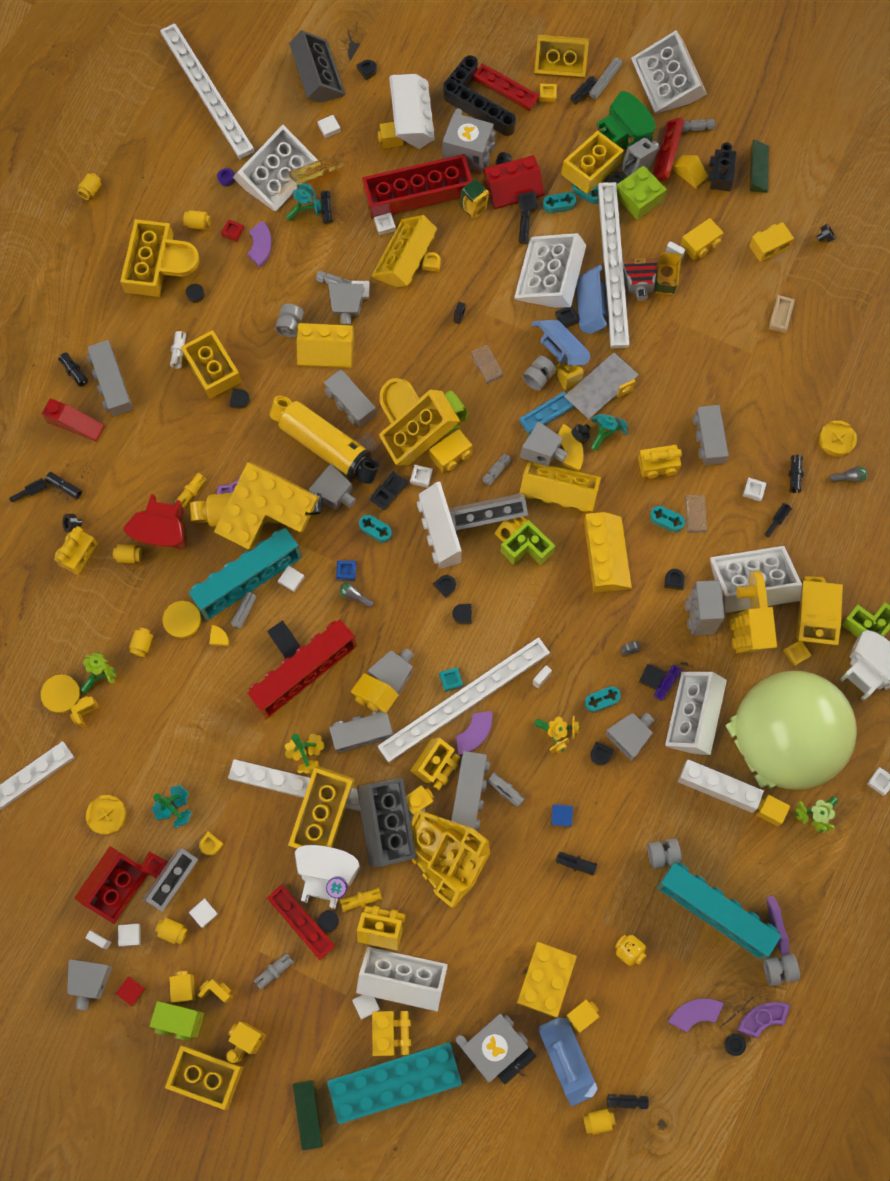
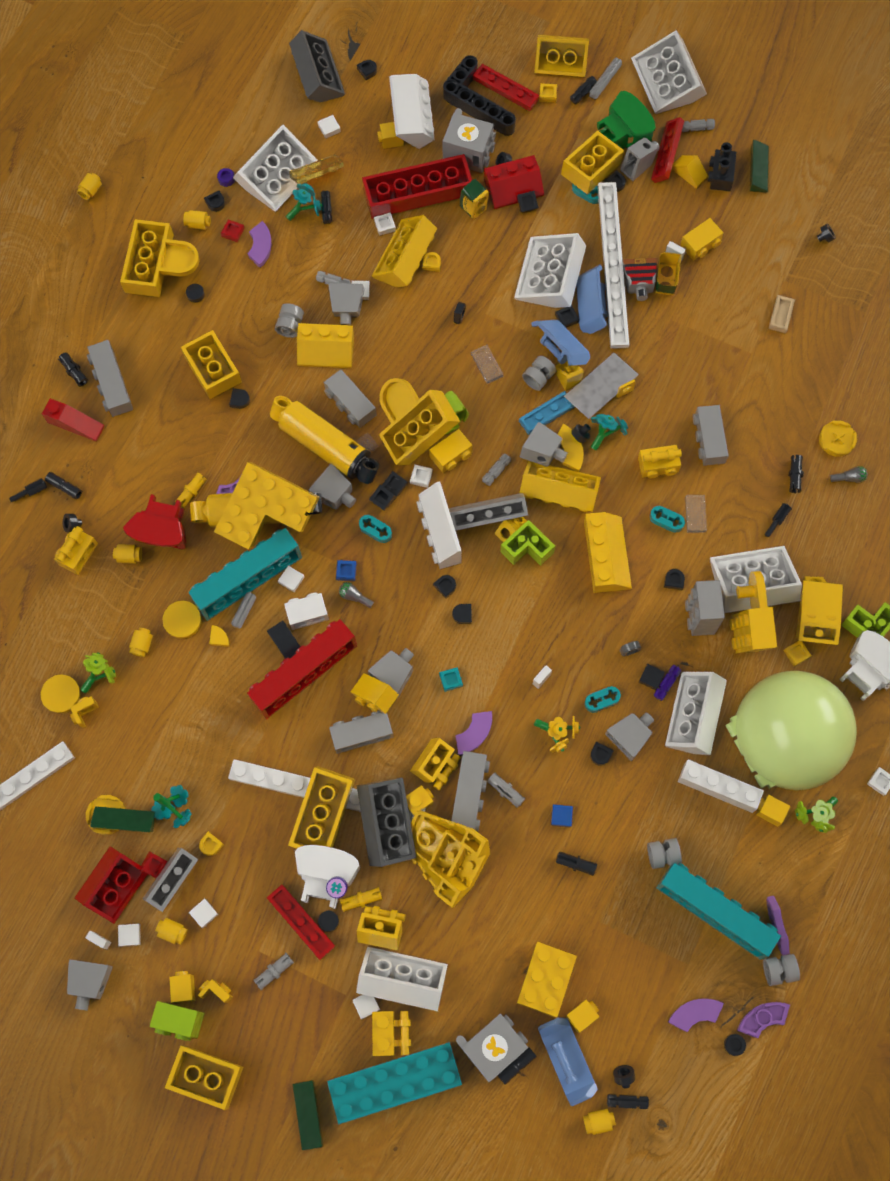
(123, 819): none -> dark green slope
(130, 991): red tile -> none
(177, 353): white pin -> none
(207, 91): white plate -> none
(215, 201): none -> black tile
(246, 1040): yellow brick -> none
(296, 750): yellow plant -> none
(306, 611): none -> white brick
(463, 700): white plate -> none
(524, 227): black axle -> none
(559, 202): teal beam -> none
(624, 1075): none -> black tile
(631, 950): yellow head -> none
(640, 192): lime brick -> none
(754, 489): white tile -> none
(771, 241): yellow brick -> none

